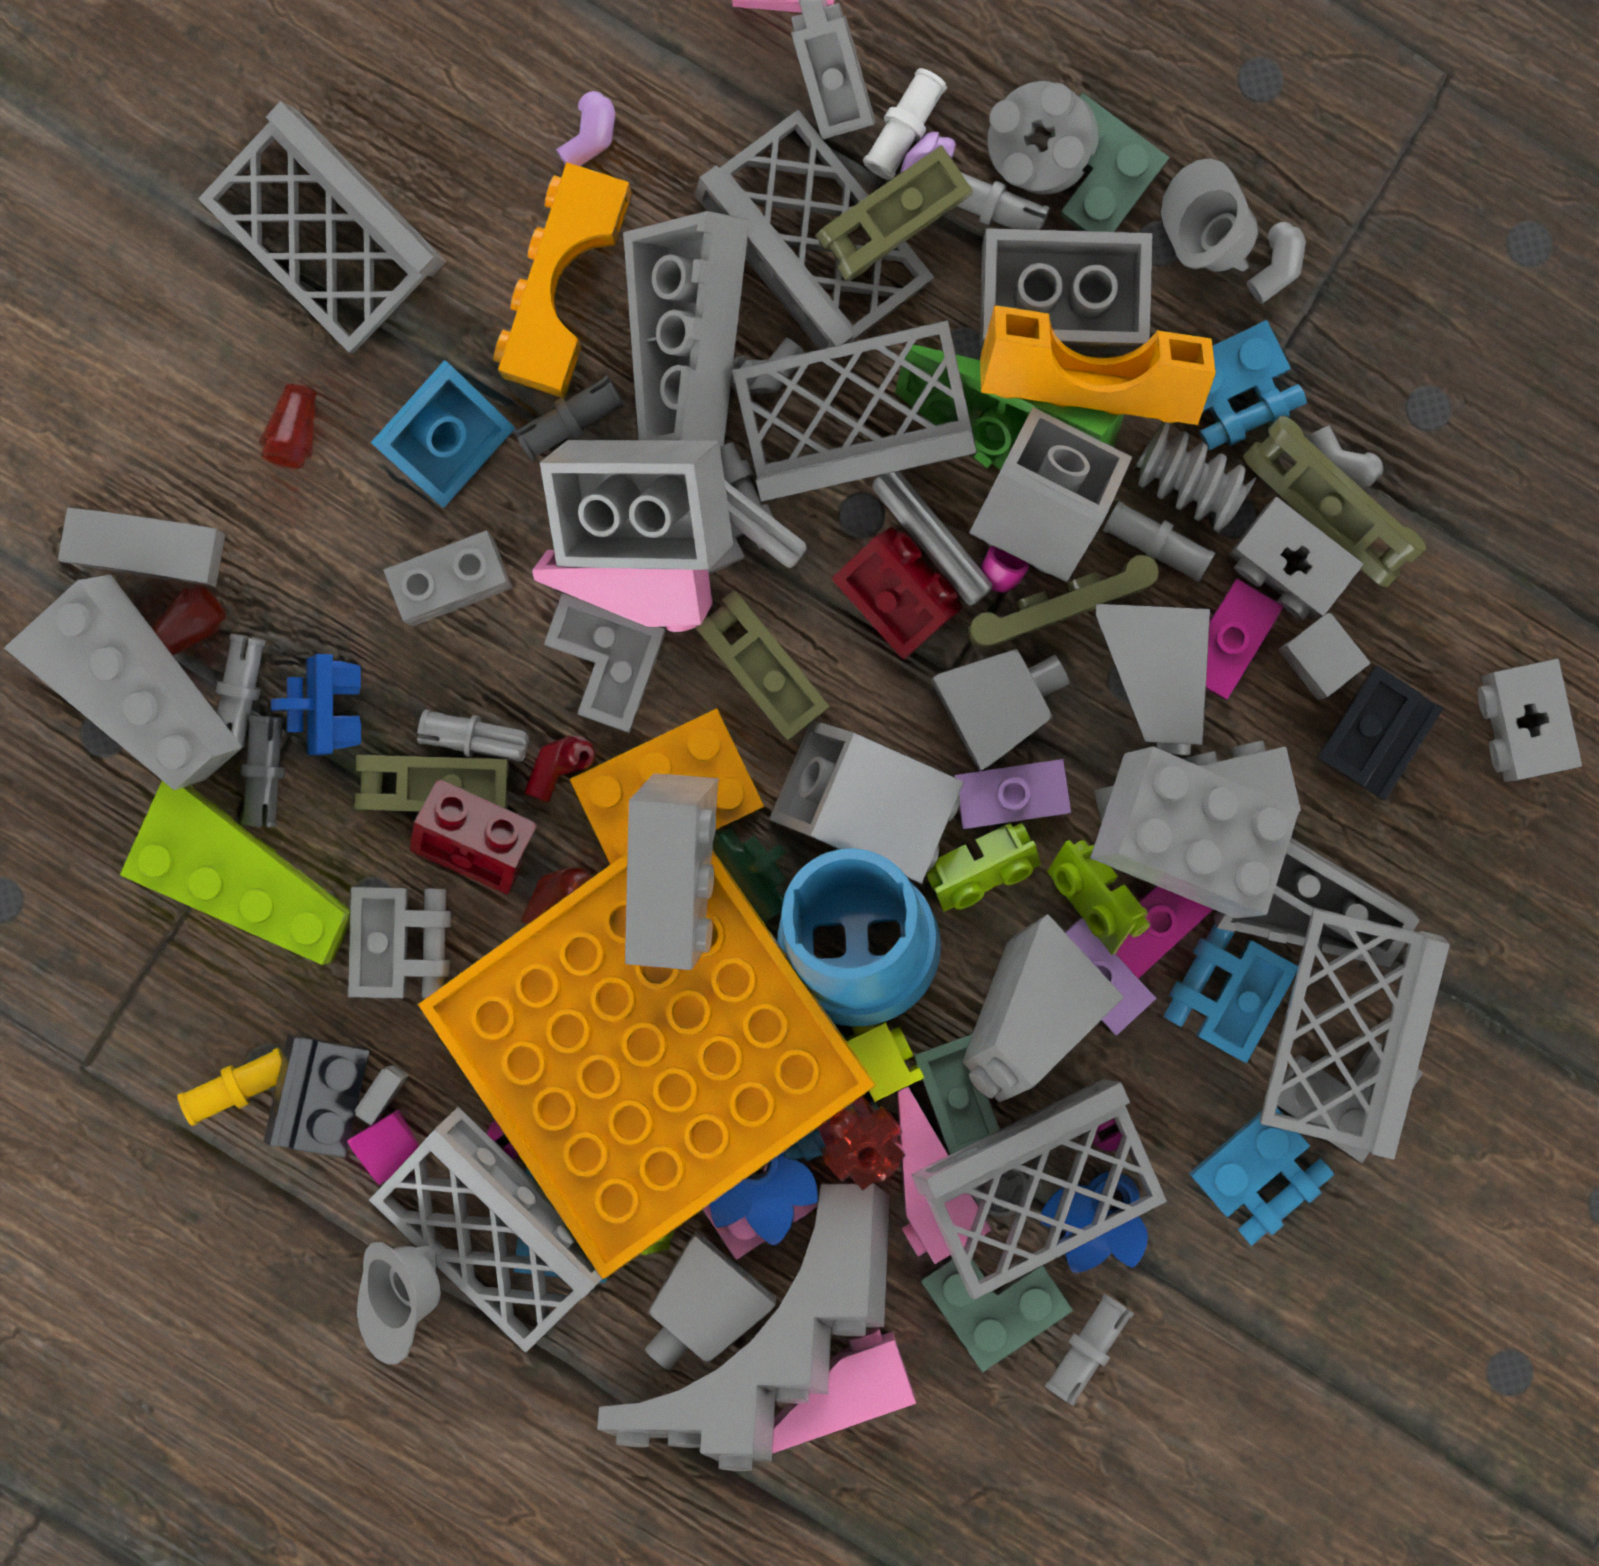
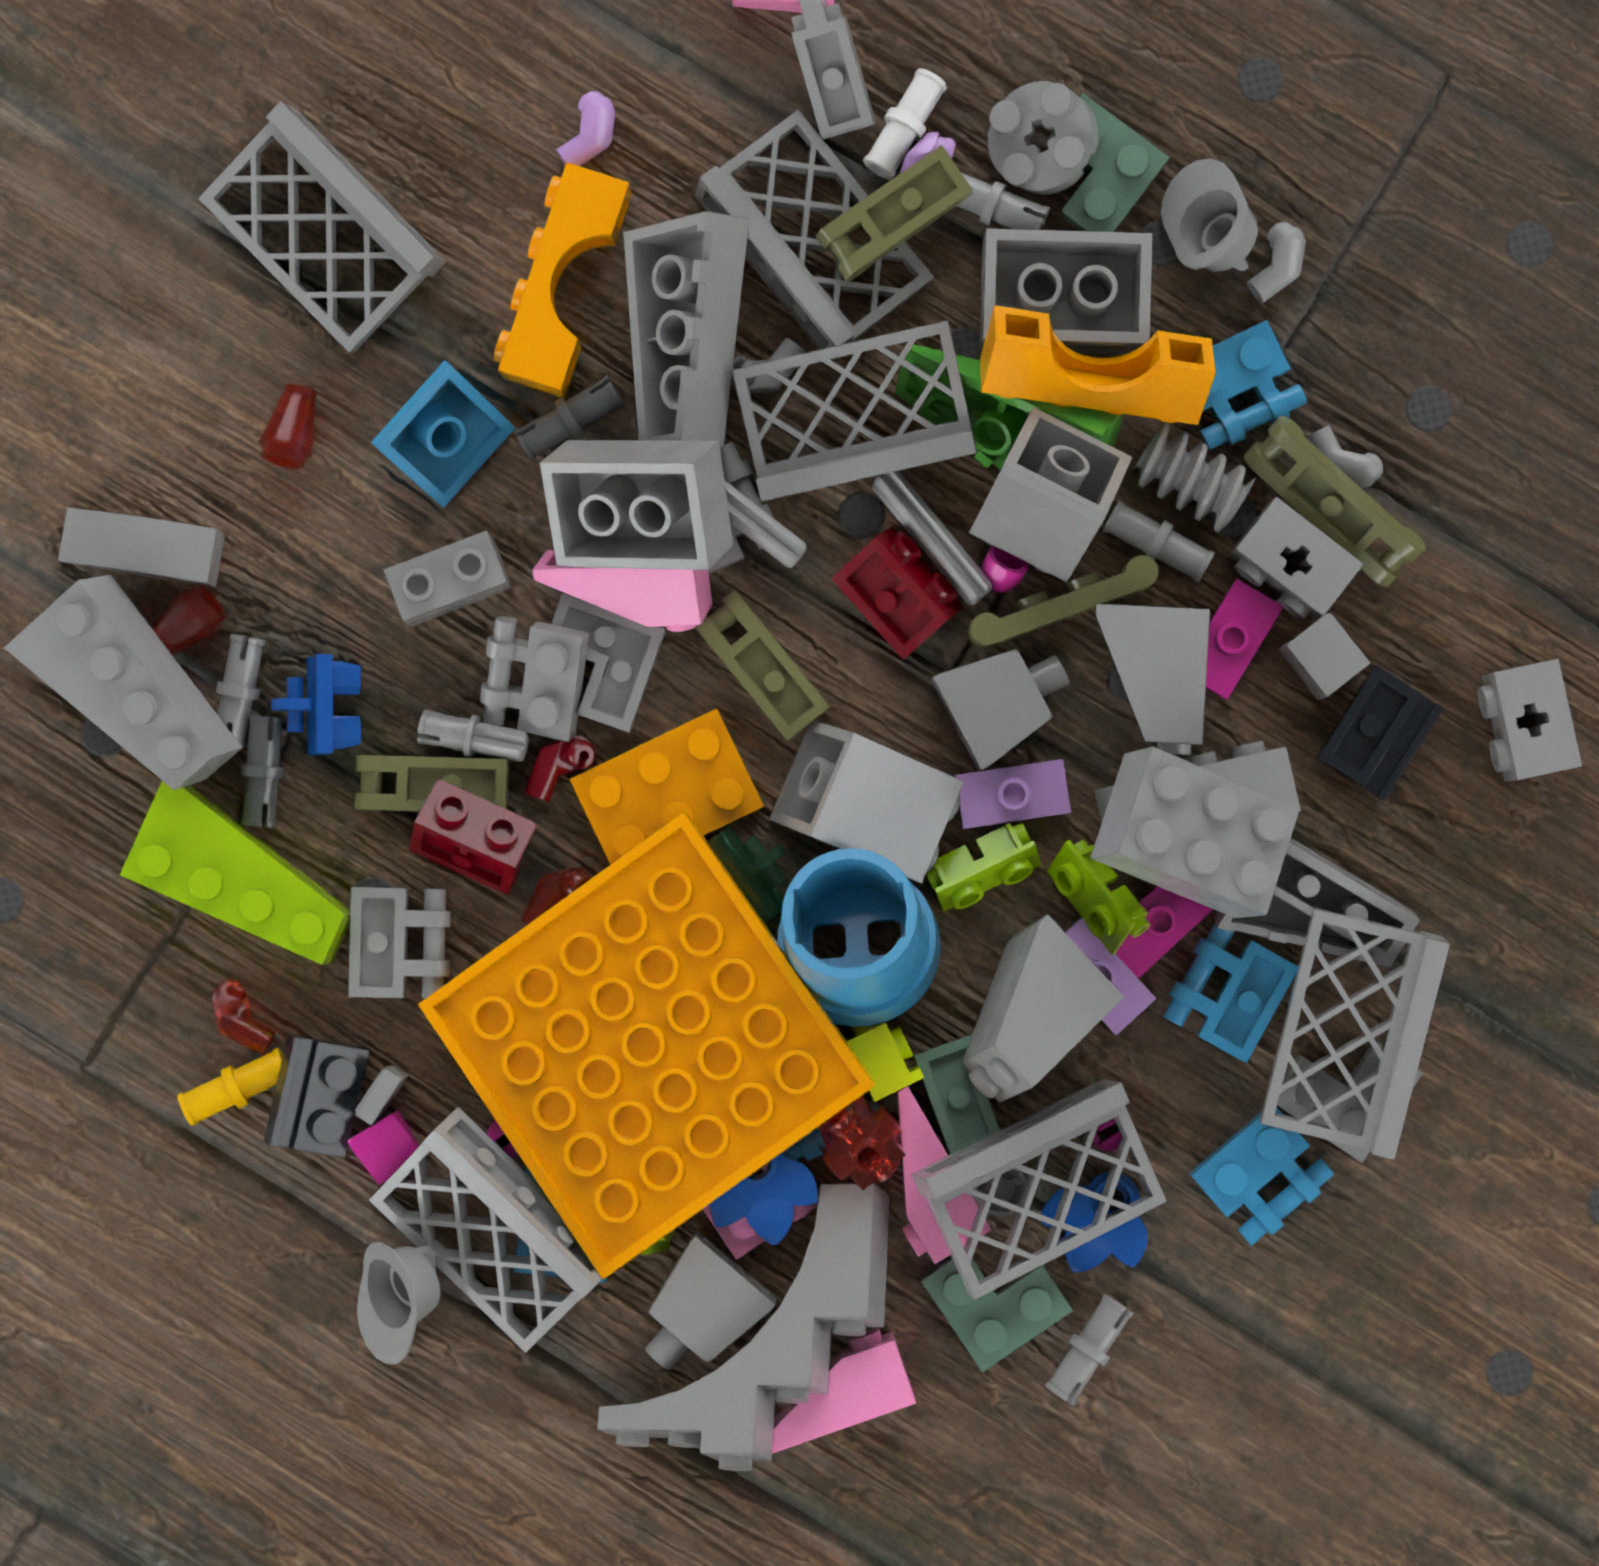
(235, 1019): none -> clear red arm
(551, 677): none -> light grey plate
(670, 871): light grey wedge -> none

